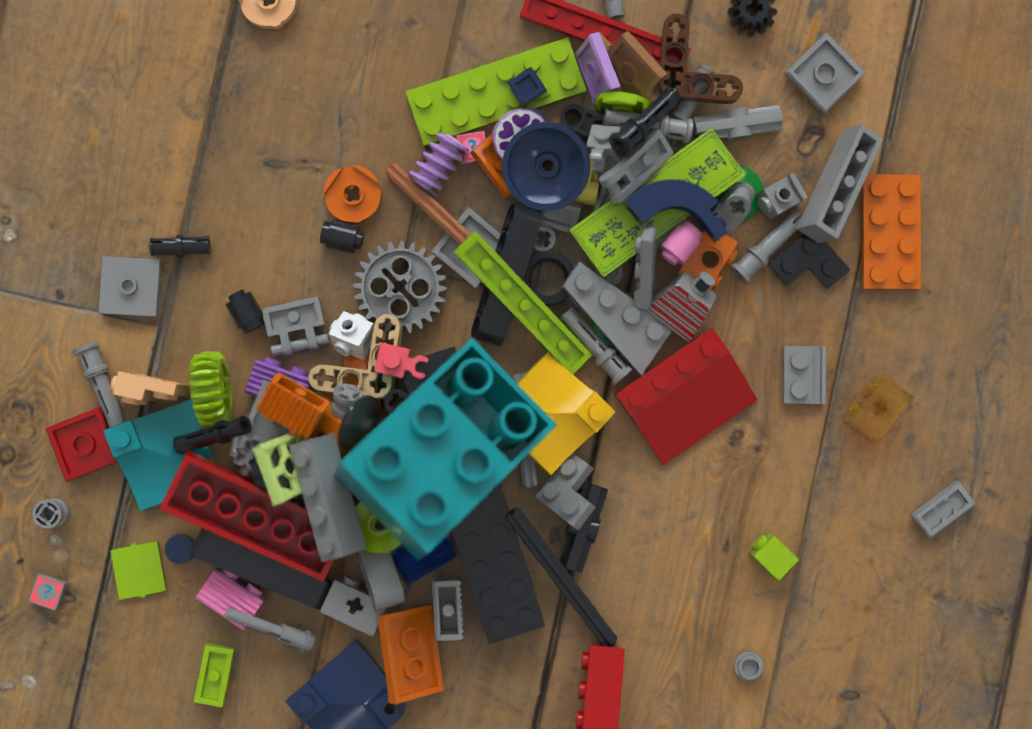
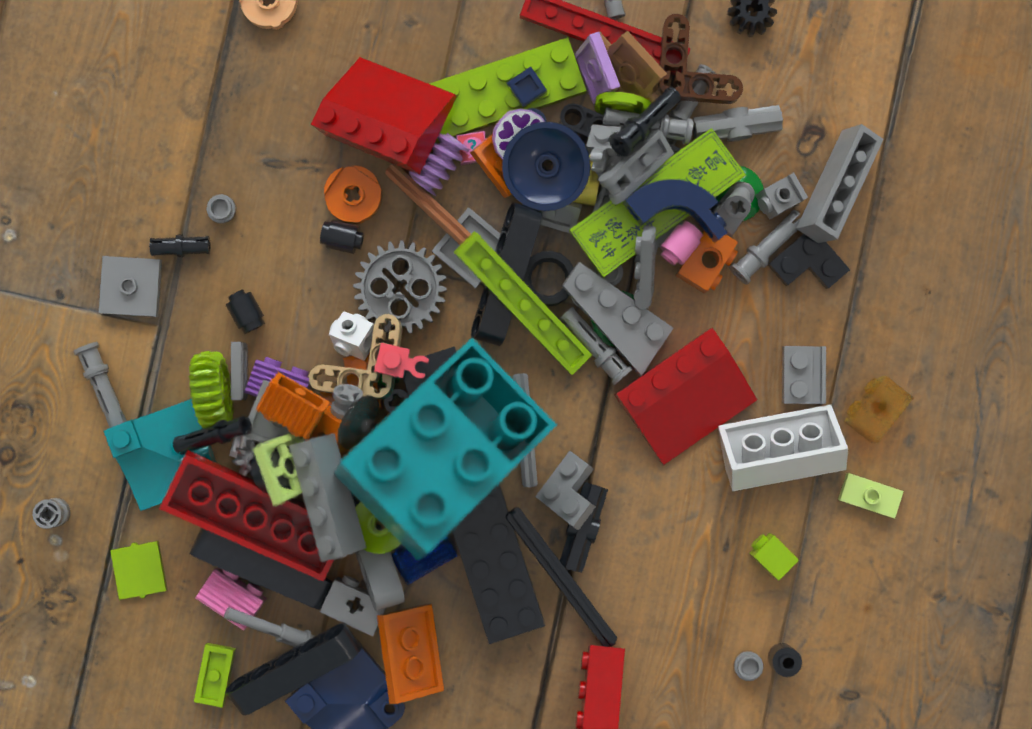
(47, 591): tile -> none
(81, 444): red plate -> none
(141, 388): light nougat plate -> none
(179, 548): dark blue tile -> none
(221, 208): none -> light grey plate
(239, 370): none -> light grey tile
(293, 669): none -> black beam
(294, 317): light grey plate -> none
(384, 114): none -> red slope
(448, 608): light grey brick -> none
(552, 239): light grey bush -> none
(569, 404): yellow slope -> none
(684, 303): light grey torso -> none
(778, 654): none -> black brick
(783, 447): none -> white slope
(824, 73): light grey plate -> none
(870, 495): none -> yellowish green plate
(891, 232): orange plate -> none
(943, 509): light grey plate -> none

